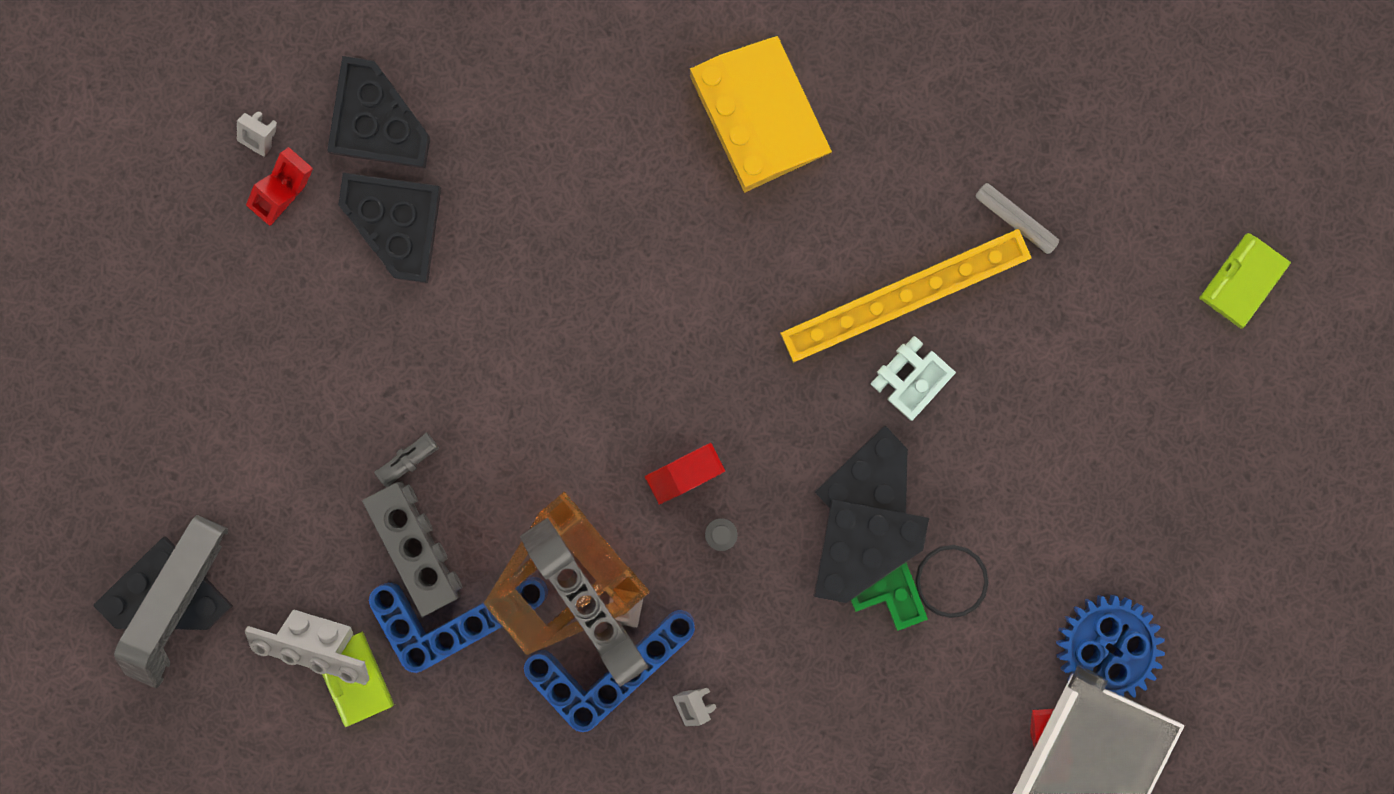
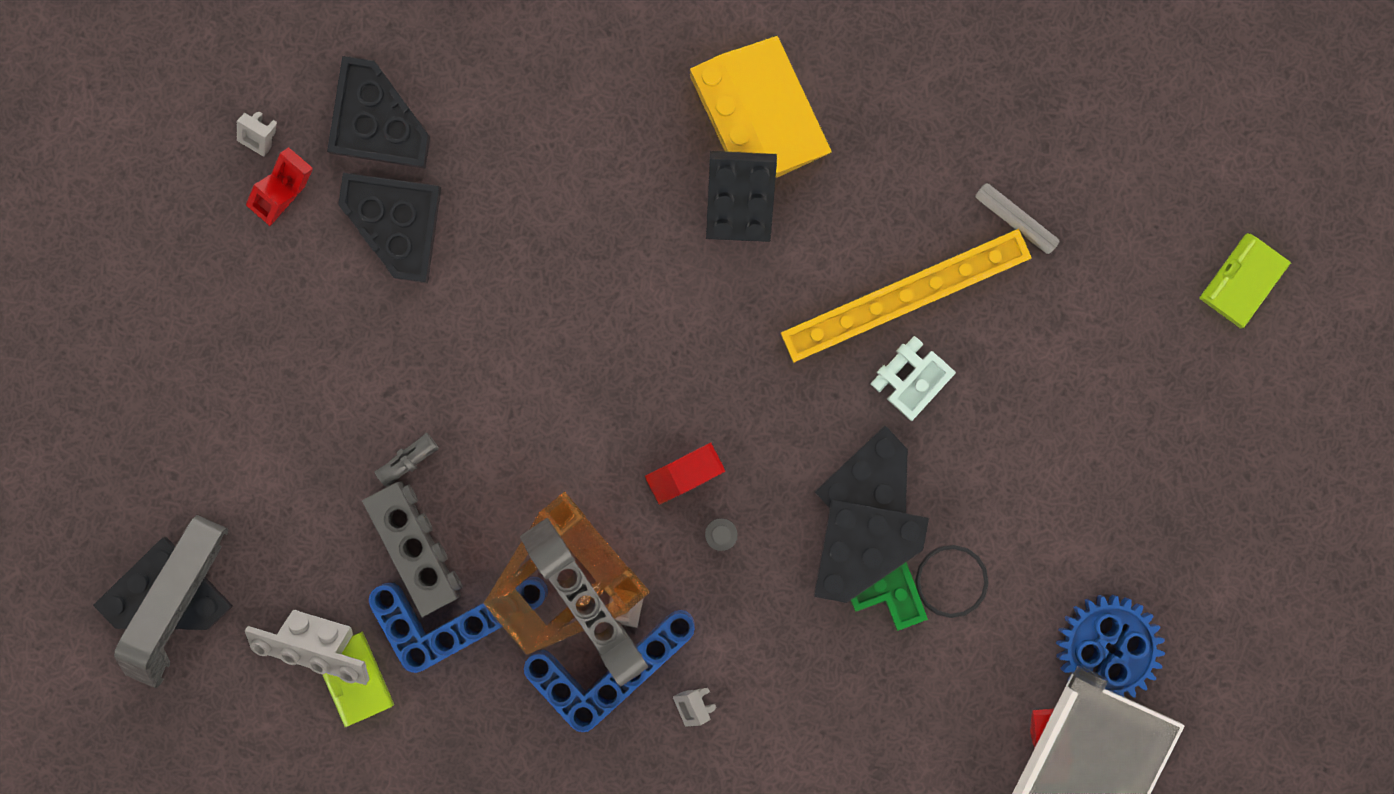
(741, 196): none -> black plate

